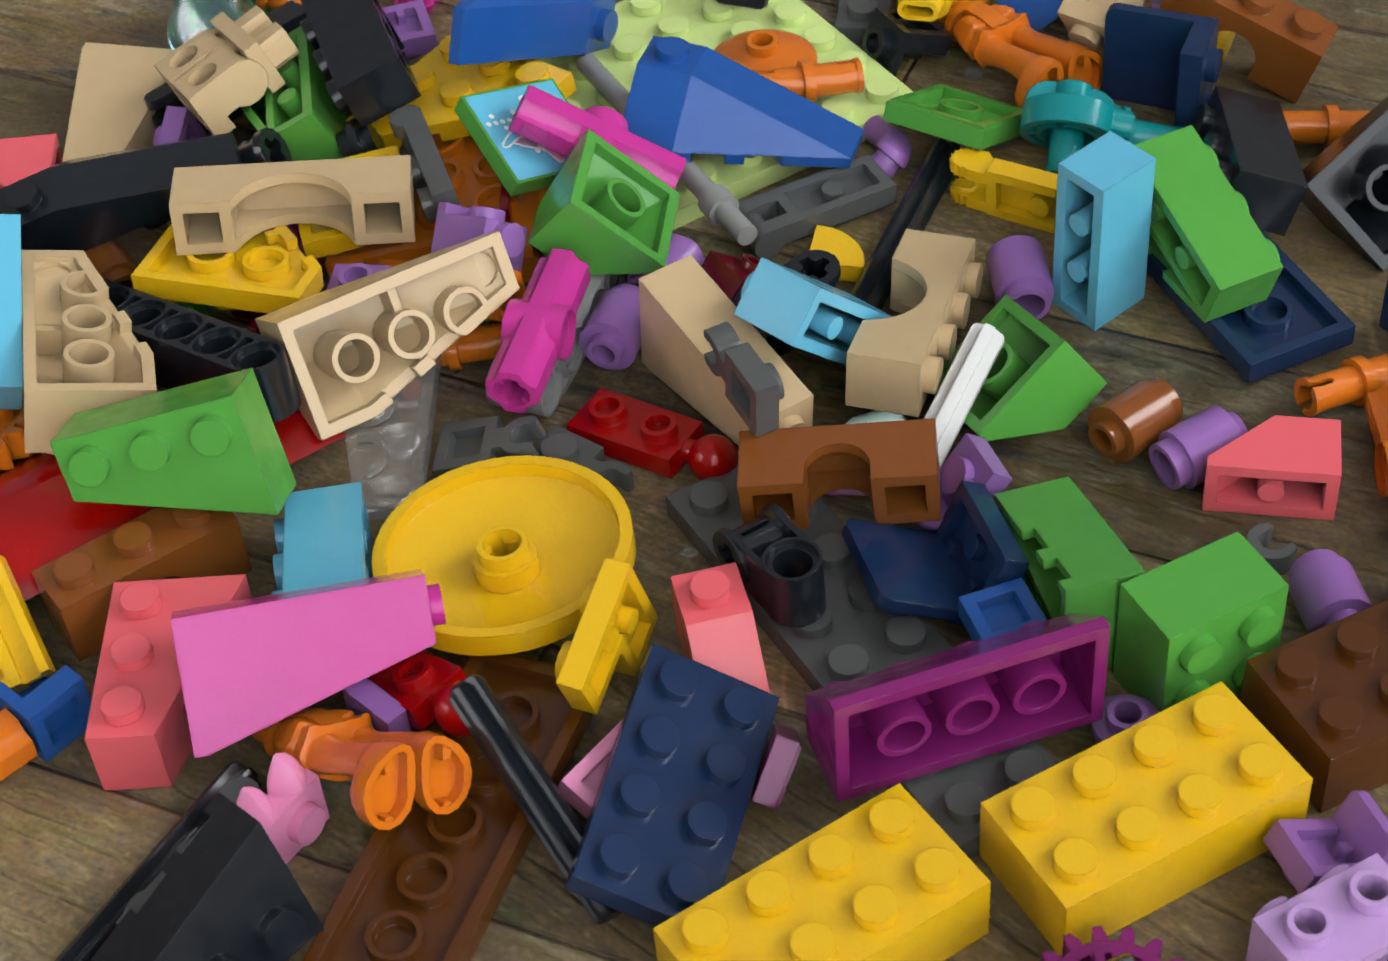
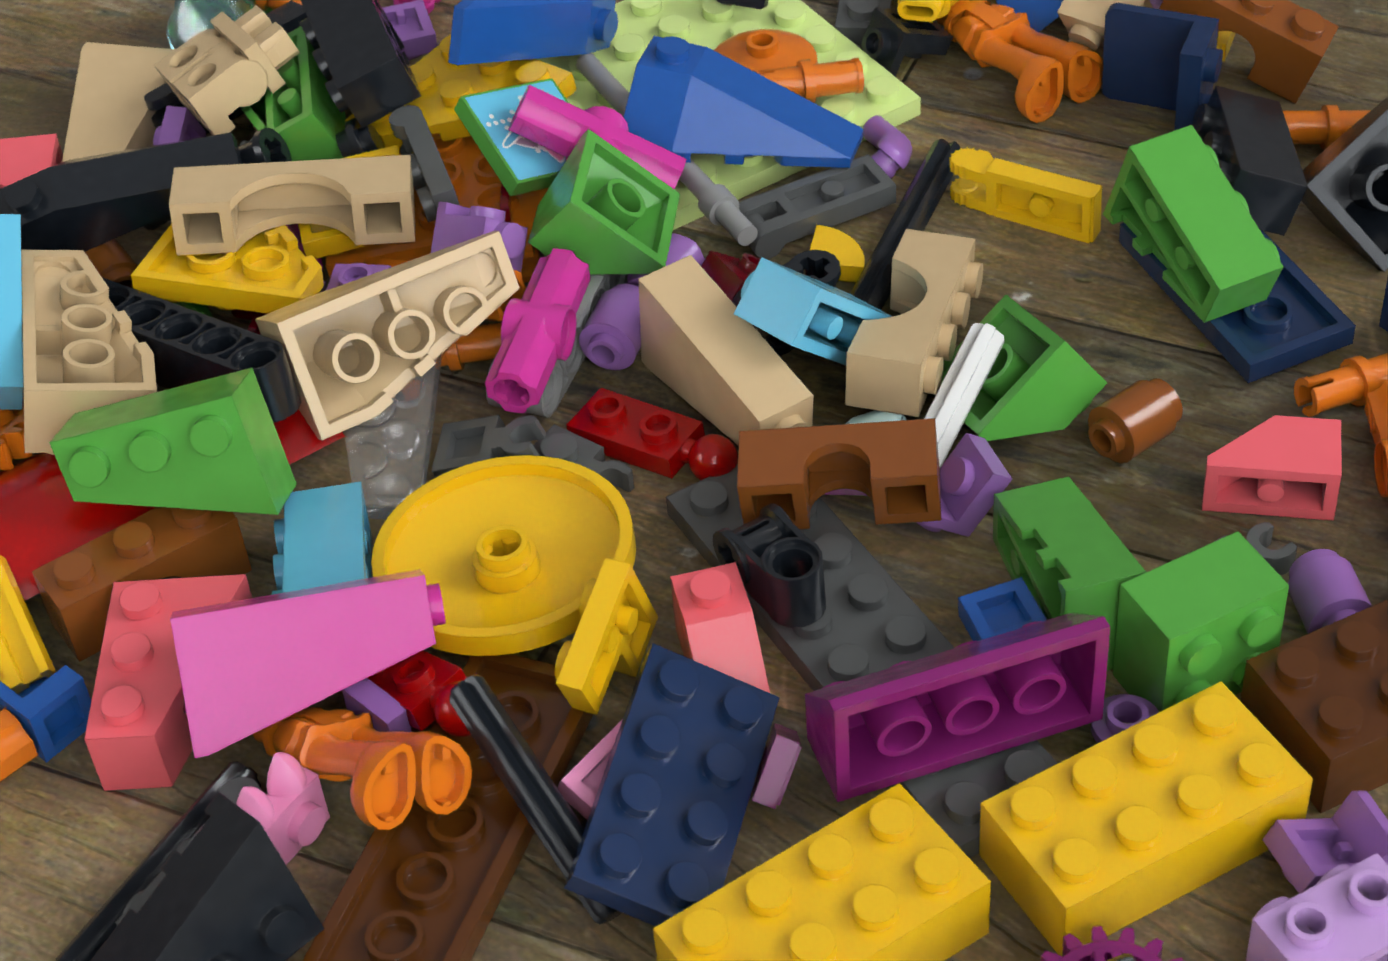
(749, 383): dark grey plate -> none
(929, 570): dark blue bracket -> none
(956, 116): bright green tile -> none
(1021, 271): medium lavender brick -> none
(1072, 115): teal pin -> none
(1102, 229): medium azure brick -> none
(1183, 449): medium lavender brick -> none

